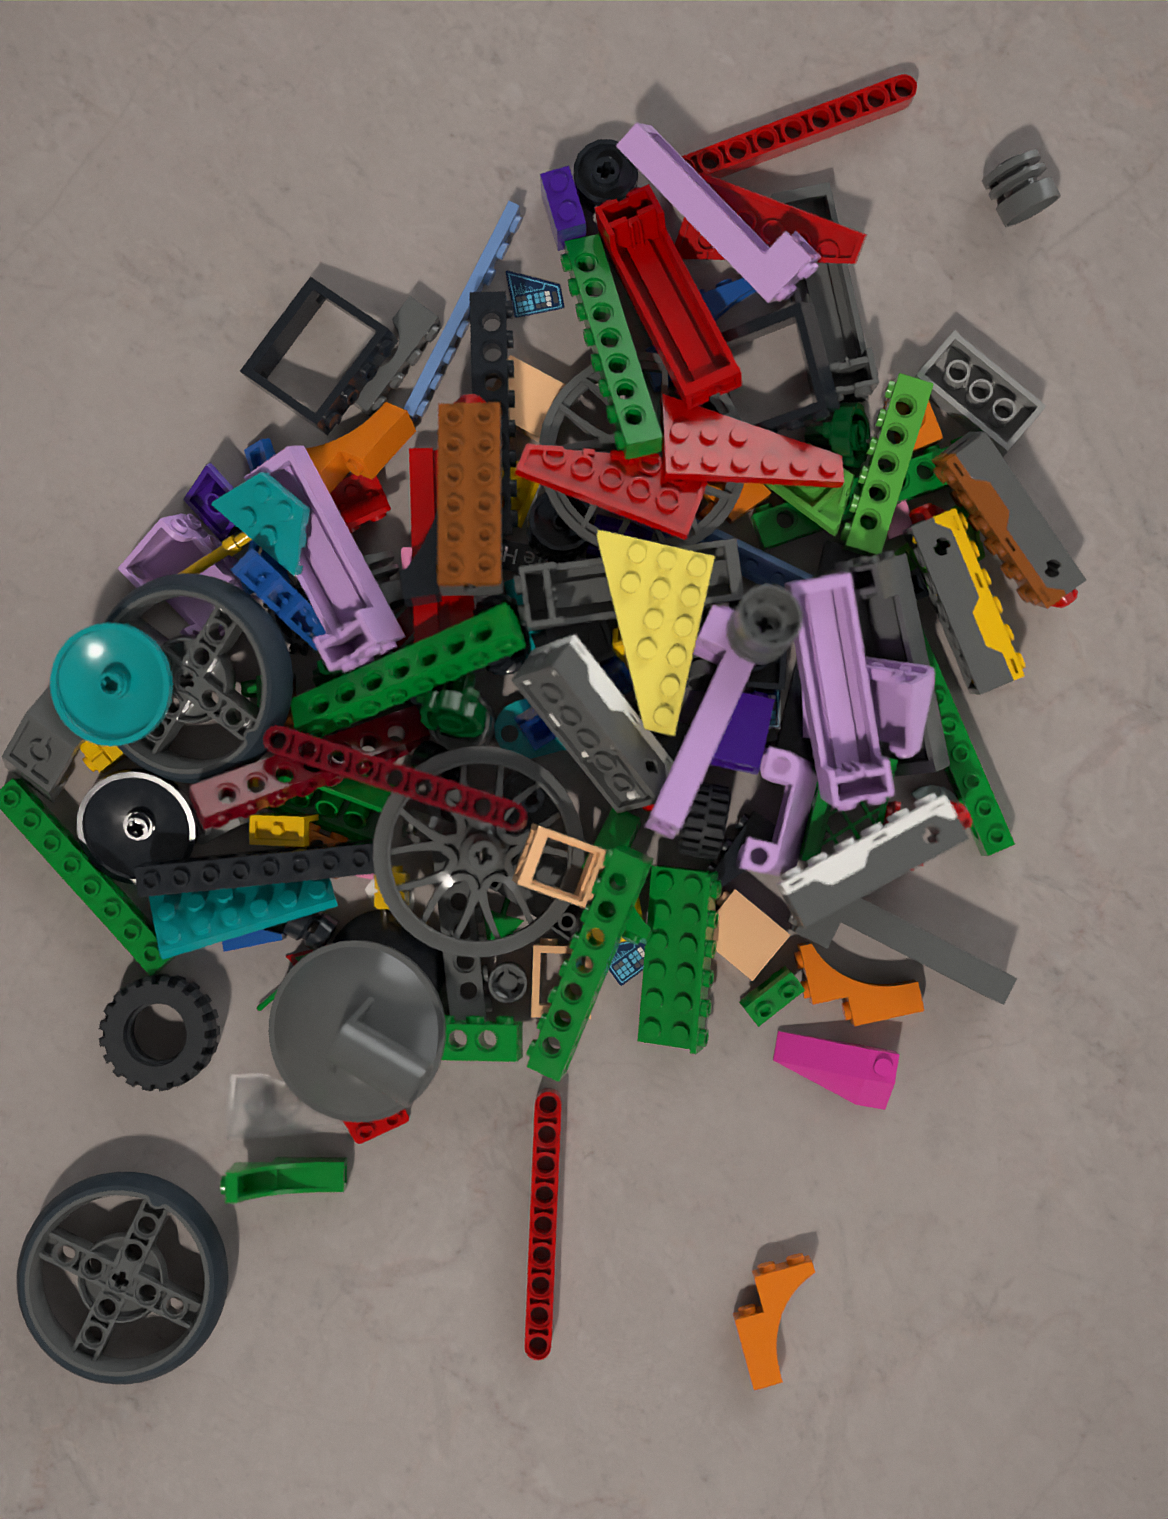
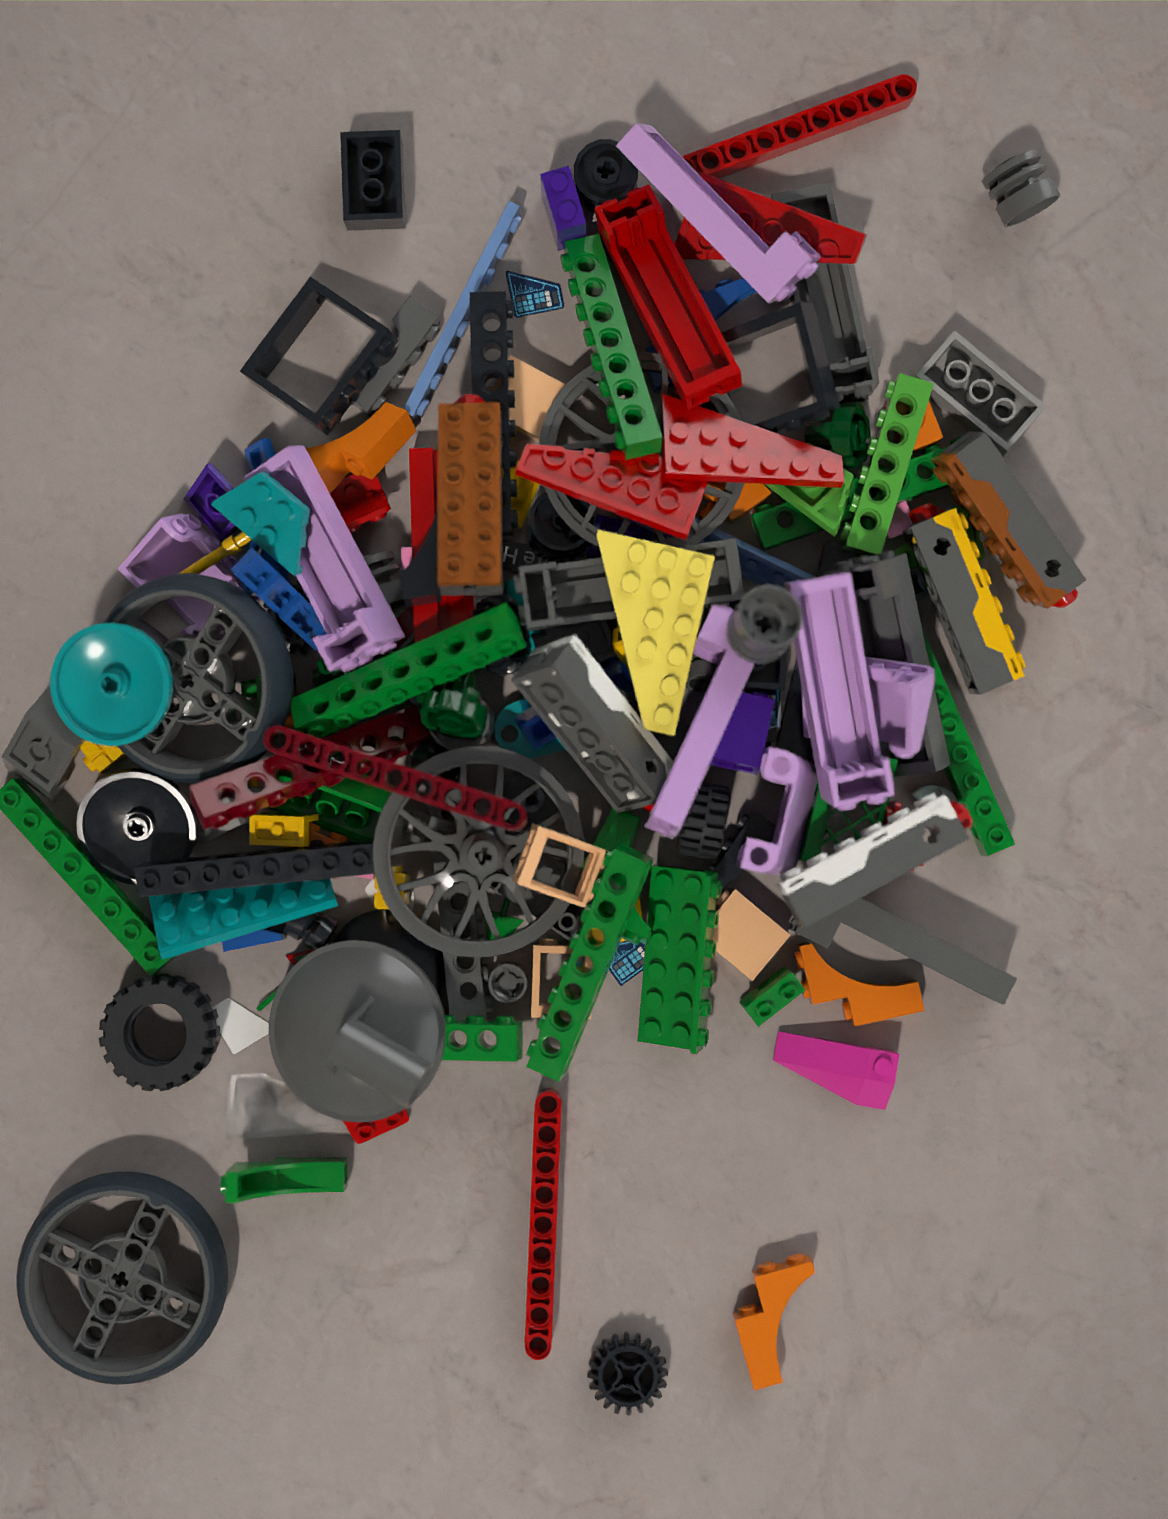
(239, 1025): none -> white sticker
(373, 180): none -> black brick
(617, 1381): none -> black gear

